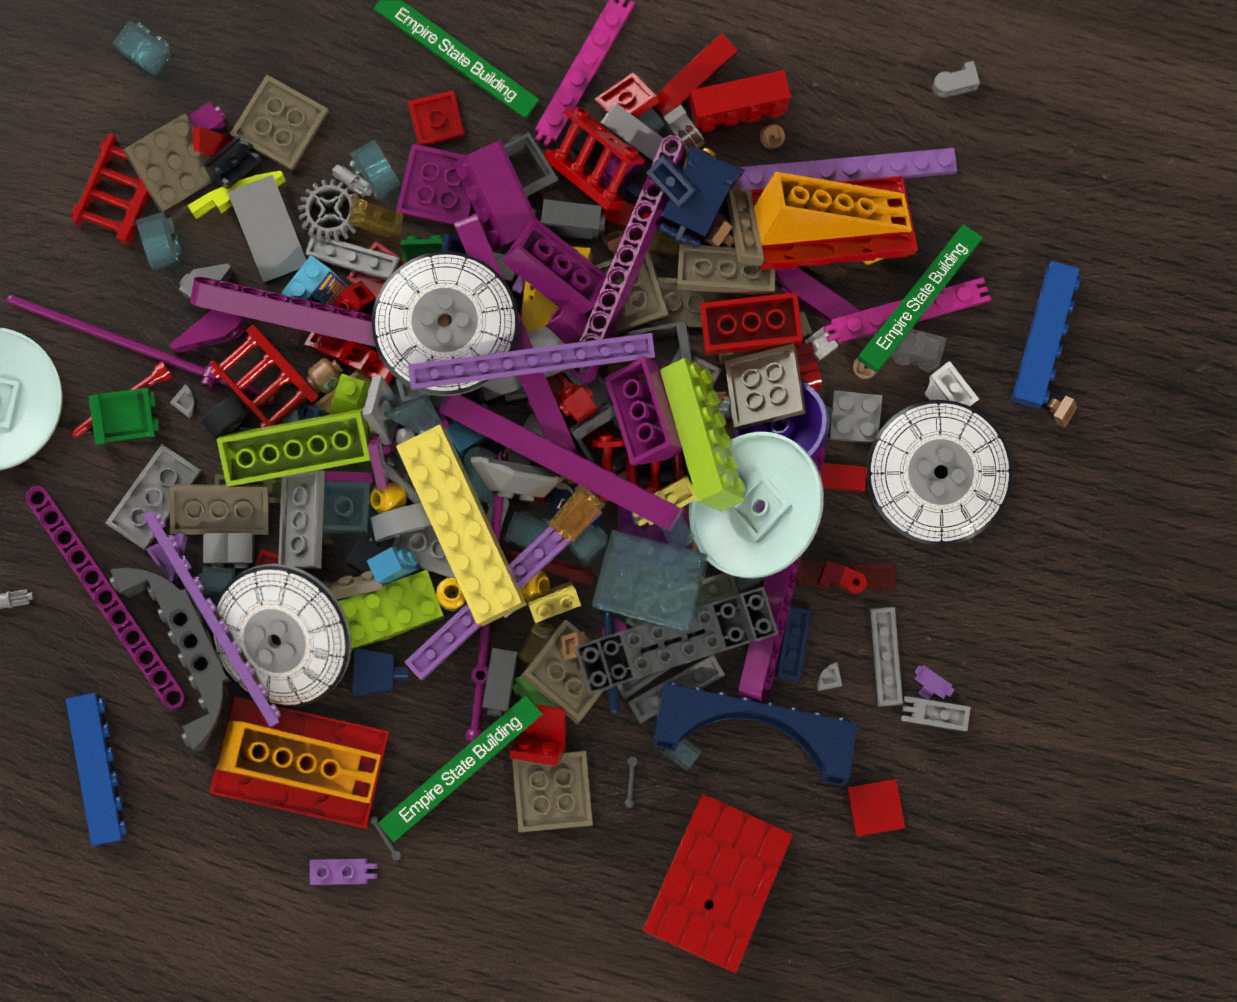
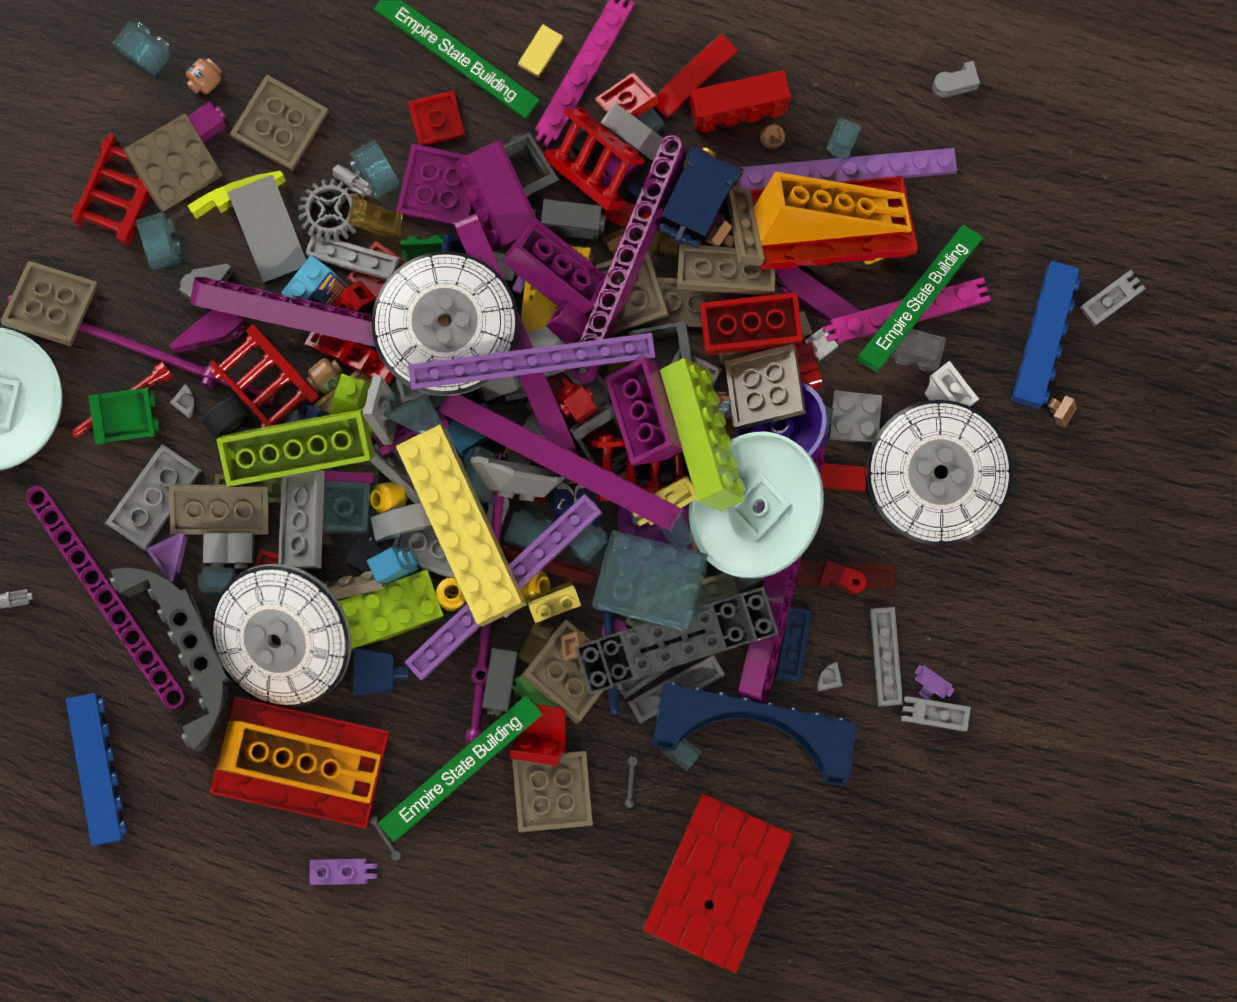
(49, 303): none -> dark tan plate
(203, 76): none -> nougat head
(208, 142): red tile -> none
(218, 627): medium lavender plate -> none
(231, 163): black hinge -> none
(378, 462): magenta tile -> none
(404, 435): light grey hinge -> none
(540, 50): none -> light yellow tile
(577, 513): clear yellow hinge -> none
(673, 180): dark blue slope -> none
(680, 126): light grey leg -> none
(843, 138): none -> clear light blue brick
(862, 370): medium nougat tile -> none
(876, 807): red tile -> none
(1111, 299): none -> light grey hinge

